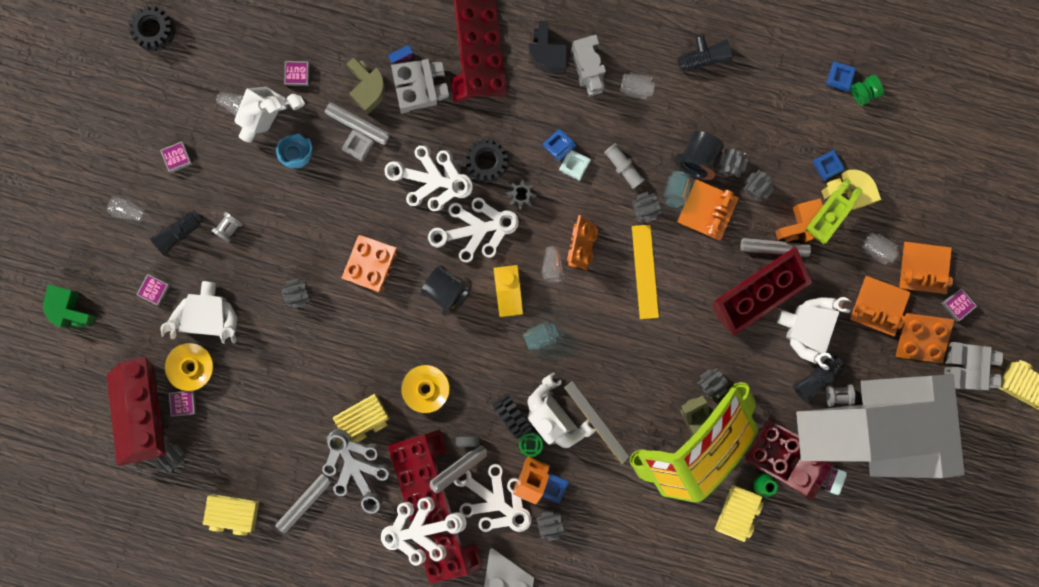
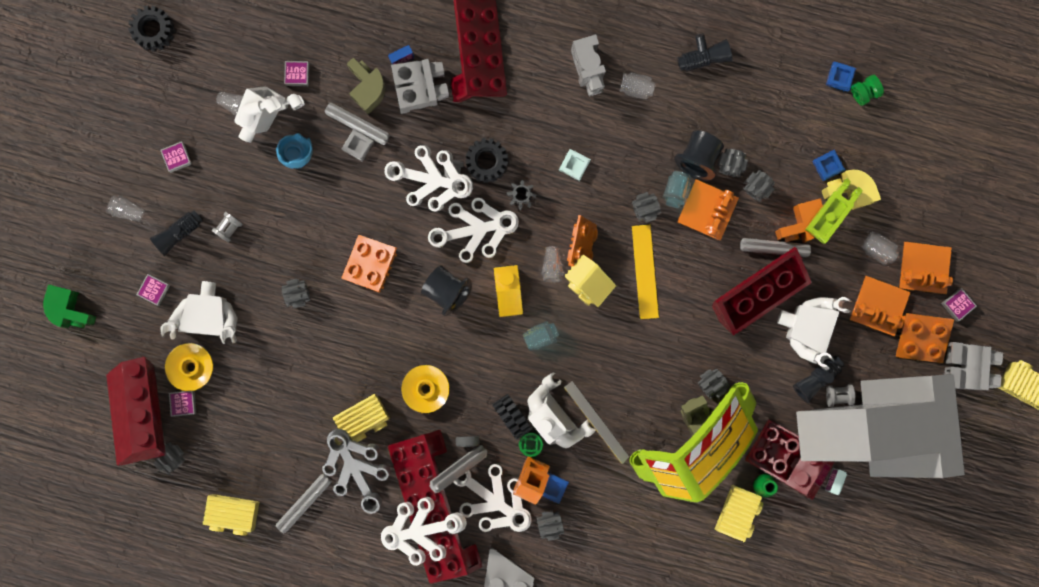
(546, 56): black brick -> none
(559, 145): blue tile -> none
(590, 281): none -> light yellow brick
(624, 166): light grey pin -> none

